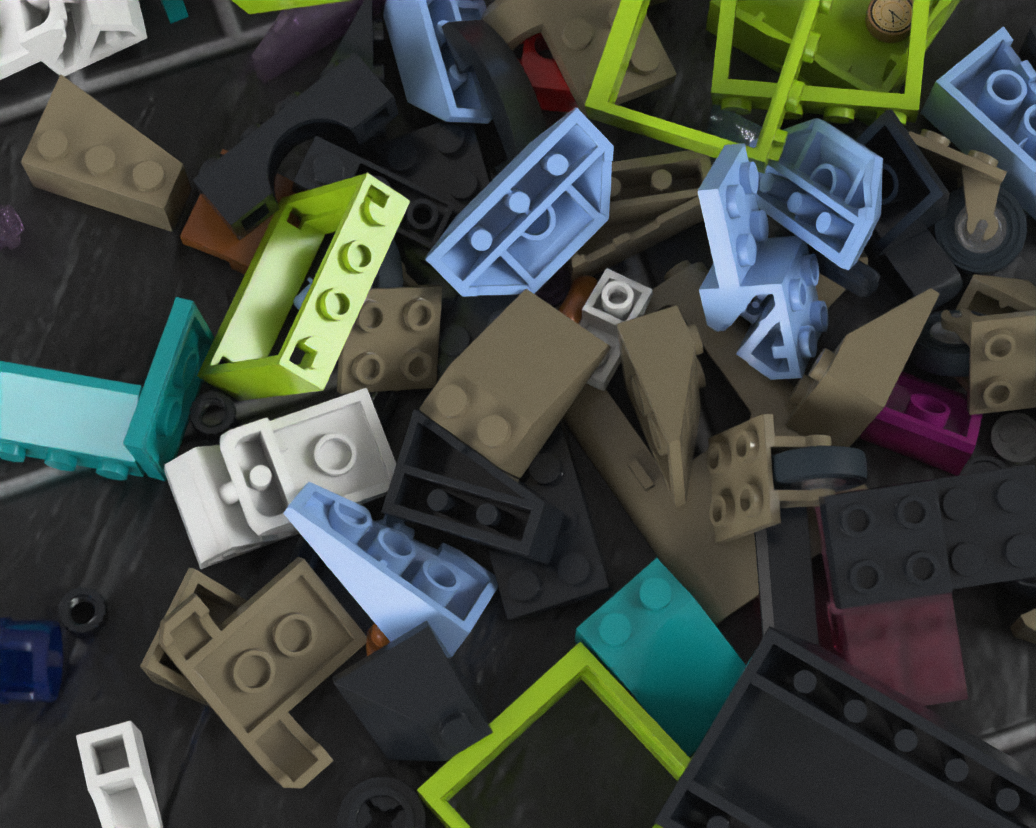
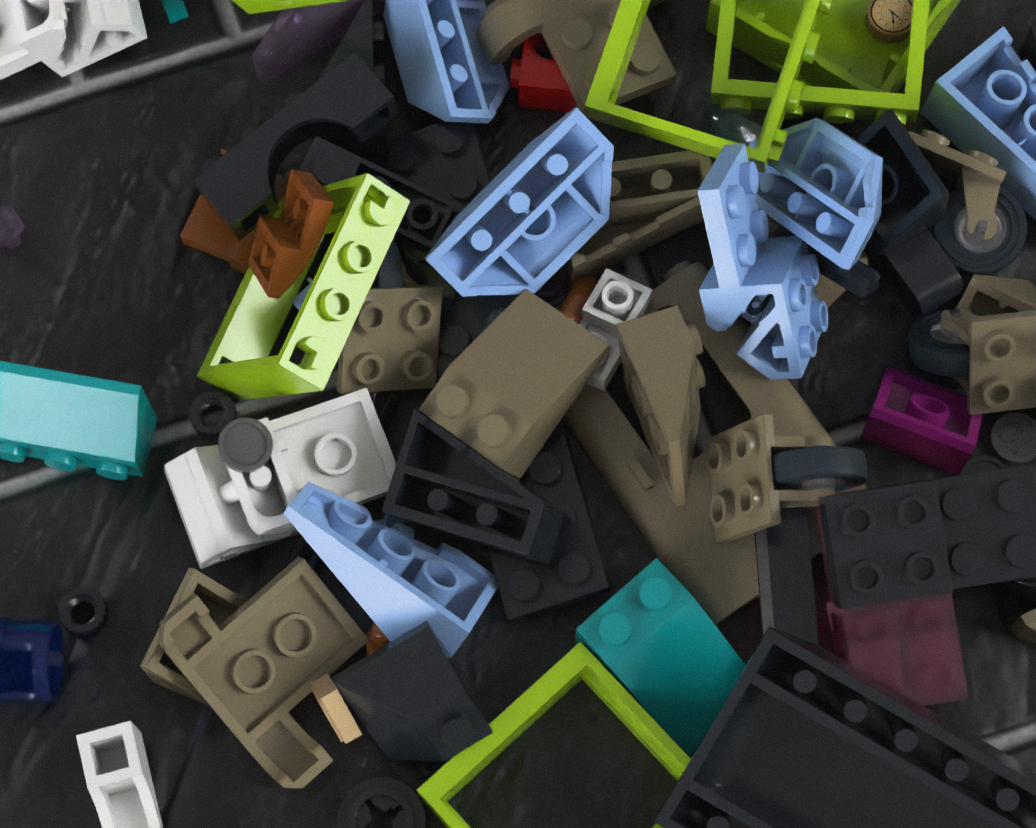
(104, 161): dark tan wedge -> none
(169, 390): teal tile -> none
(245, 445): none -> dark grey piece
(288, 243): none -> dark orange slope
(335, 709): none -> tan tile
(502, 80): black slope -> none
(859, 375): dark tan slope -> none

